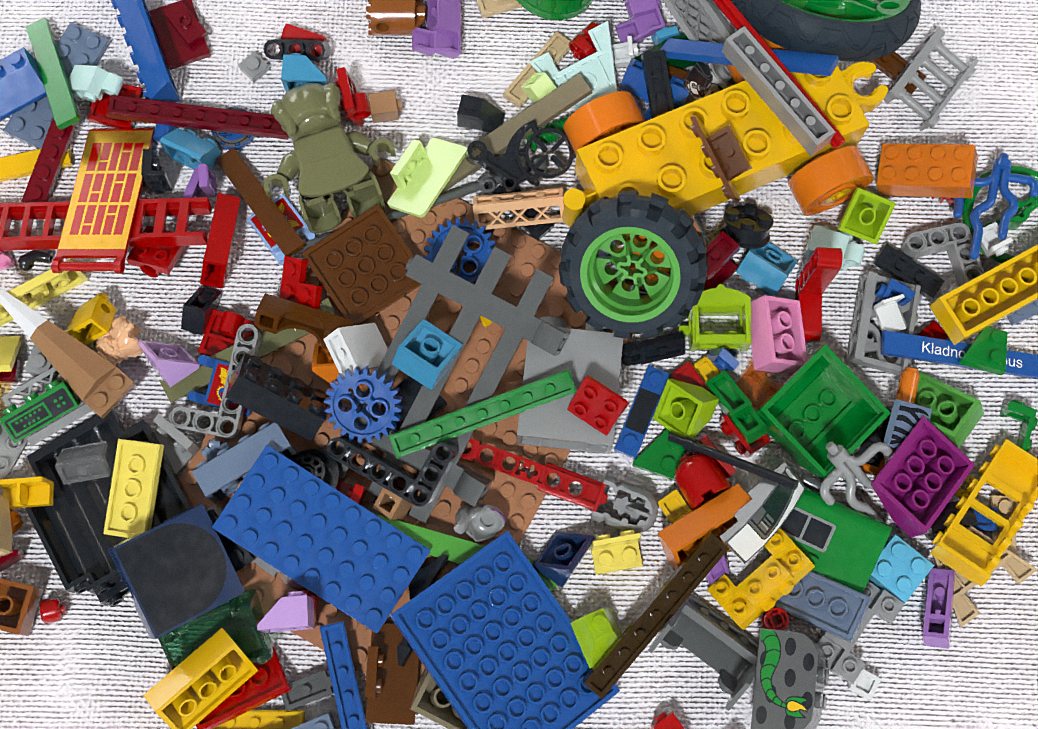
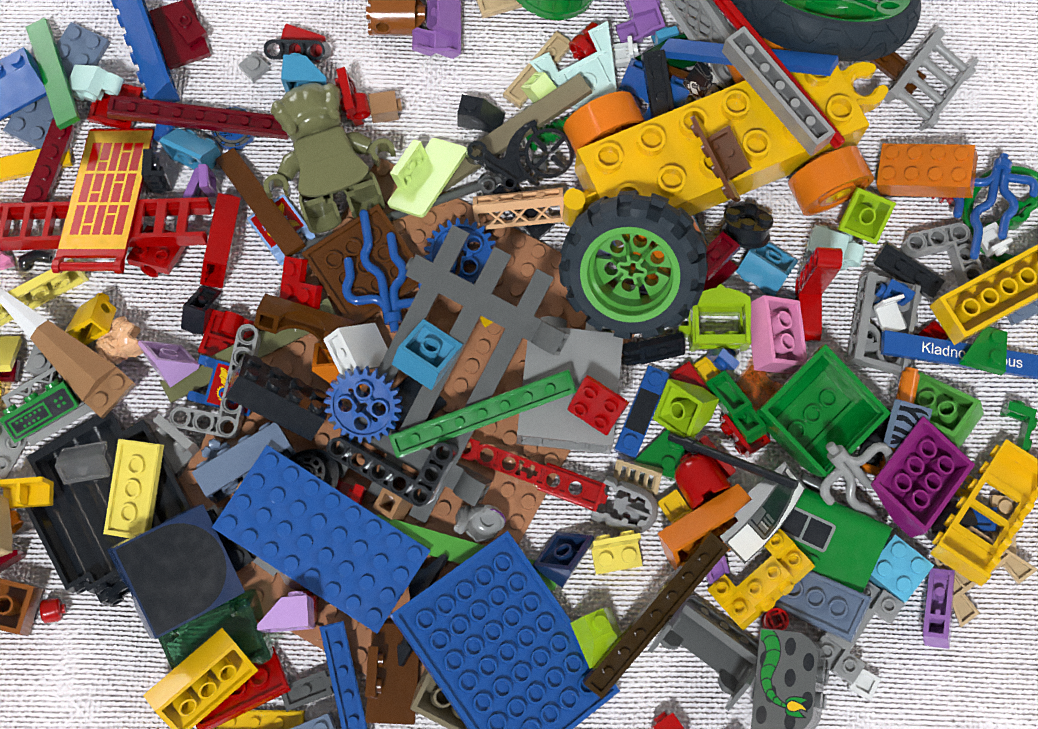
(388, 300): none -> blue plant
(639, 467): none -> tan slope

